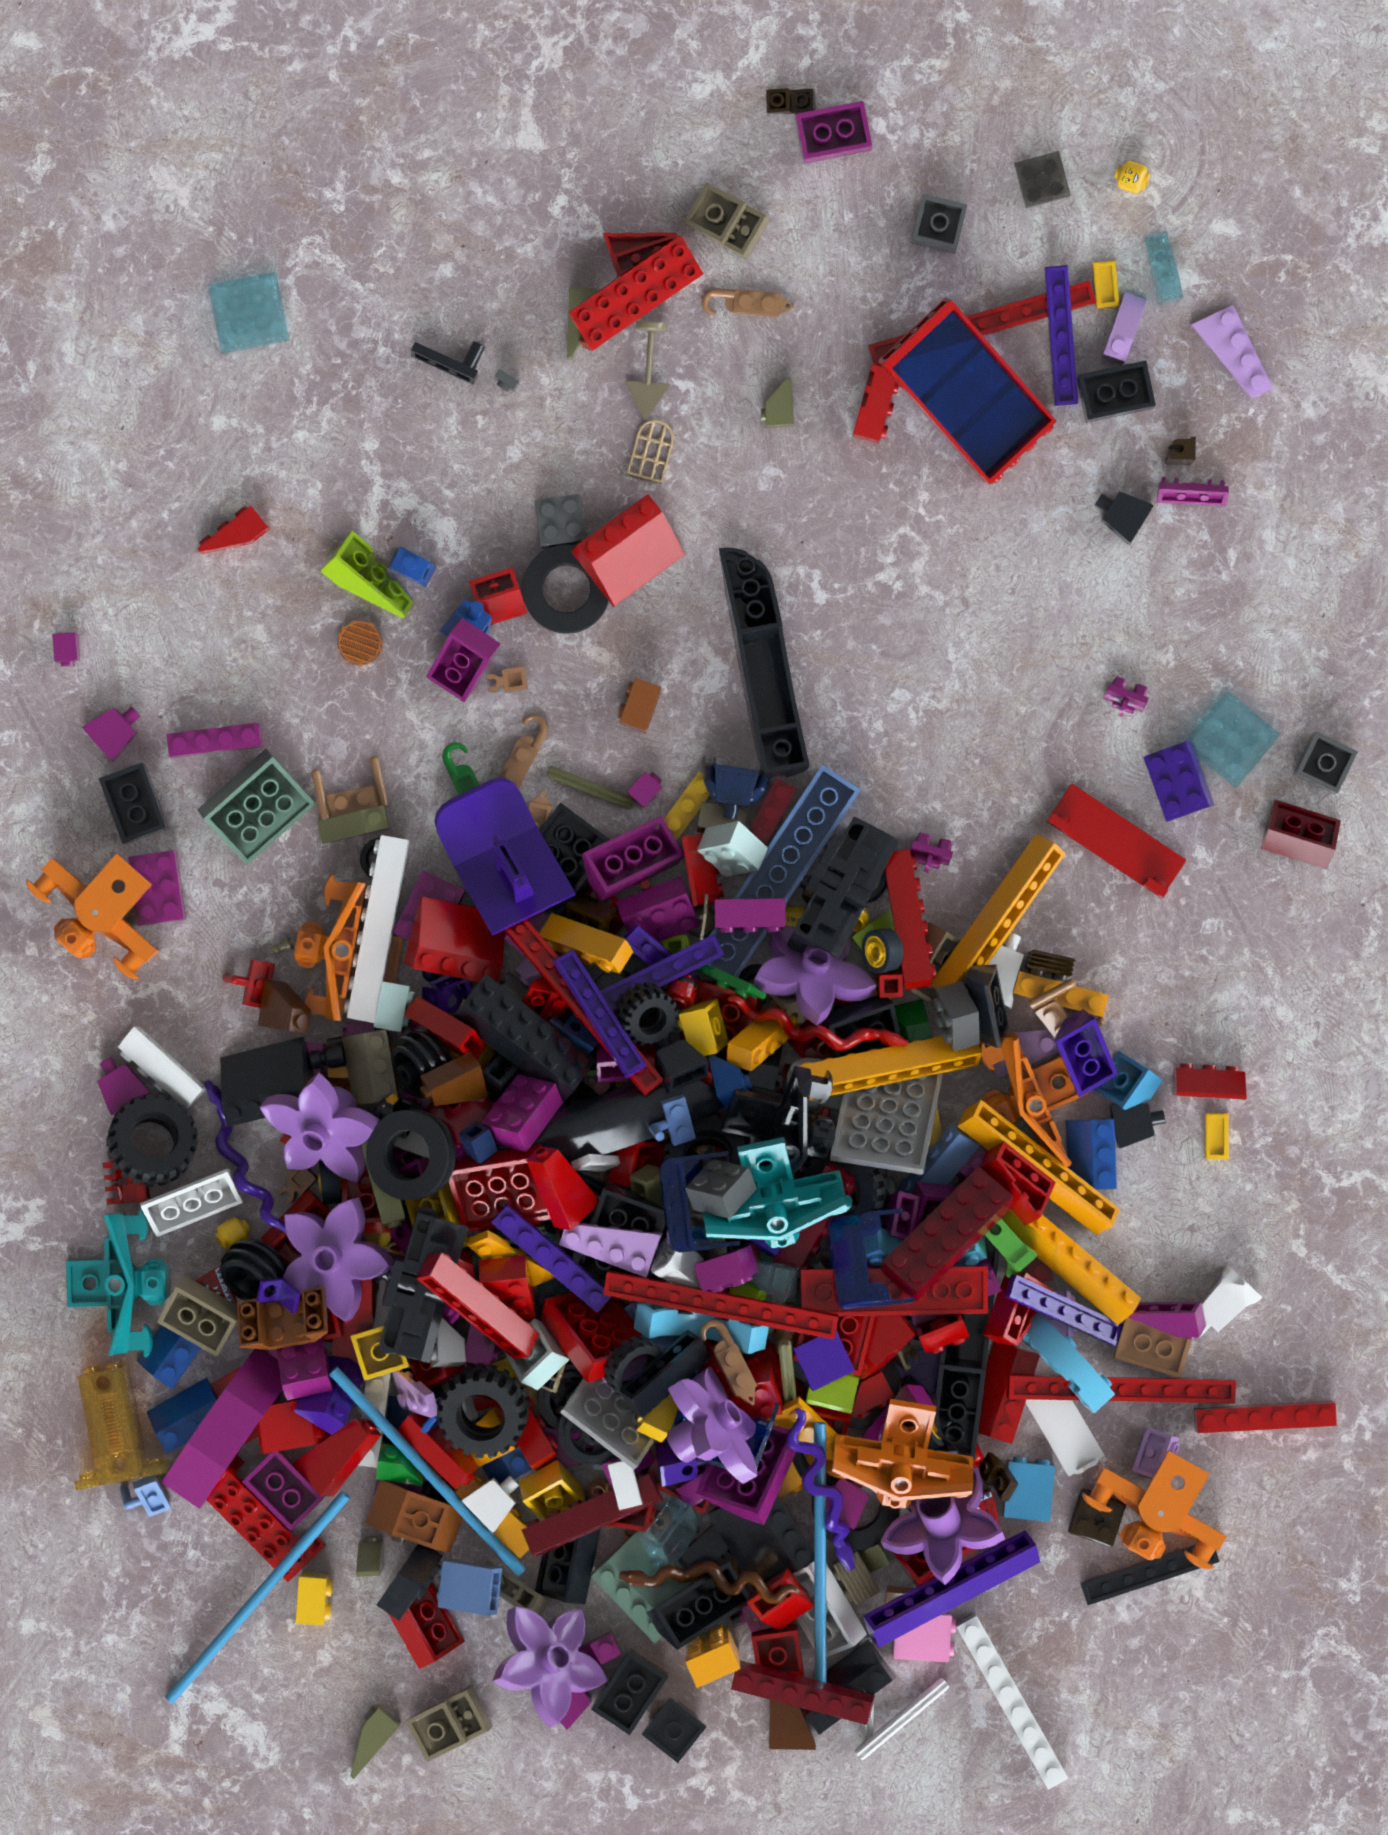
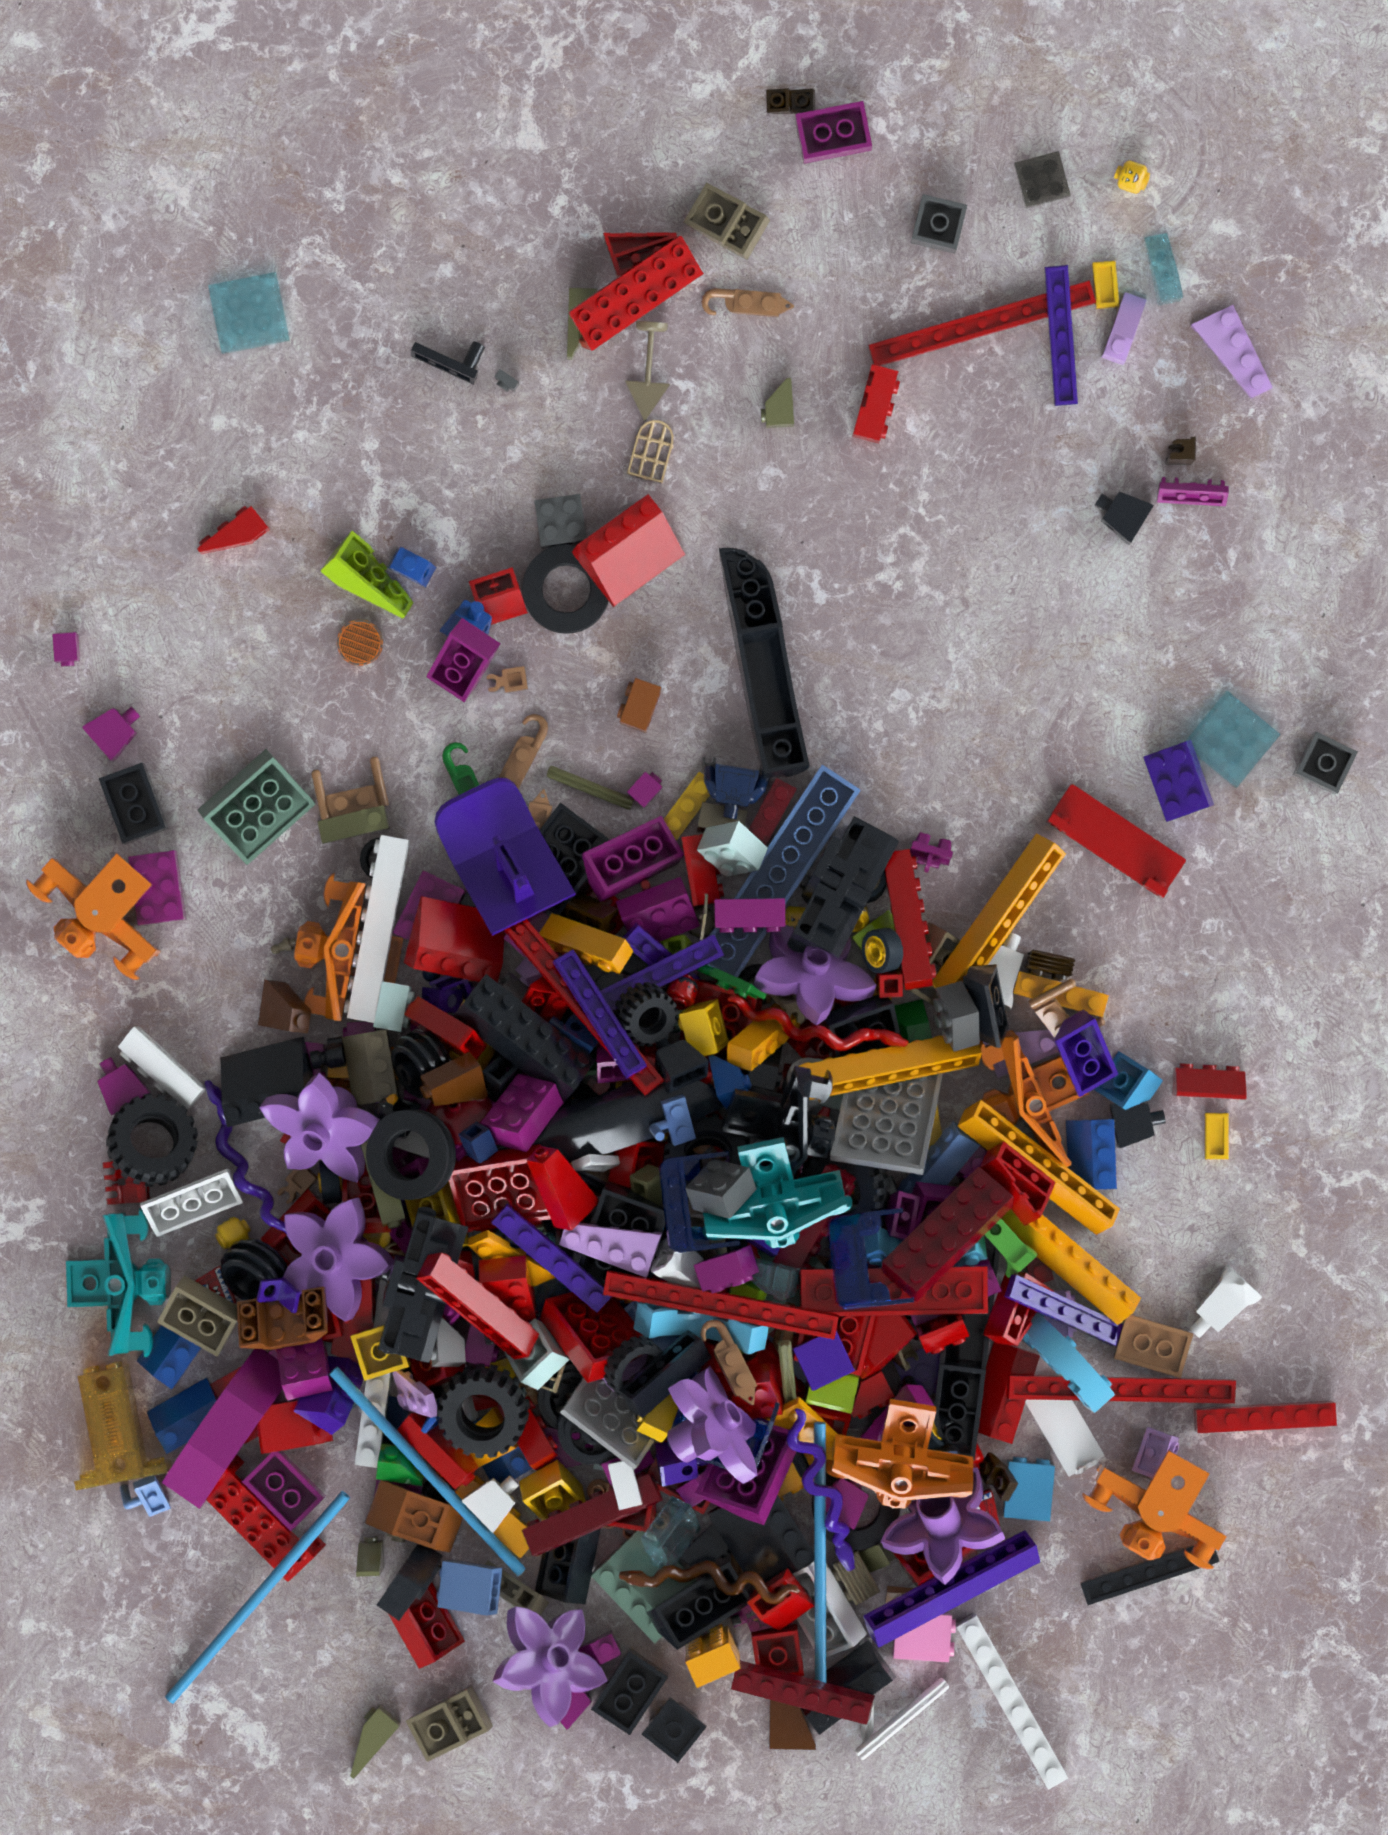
(214, 740): magenta arch -> none
(253, 982): red plate -> none
(313, 1598): yellow brick -> none
(338, 1456): red slope -> none
(967, 391): clear blue window -> none
(1104, 1531): dark brown brick -> none
(1116, 391): black brick -> none
(1124, 699): magenta hips -> none
(1174, 1318): magenta slope -> none
(1301, 834): dark red slope -> none

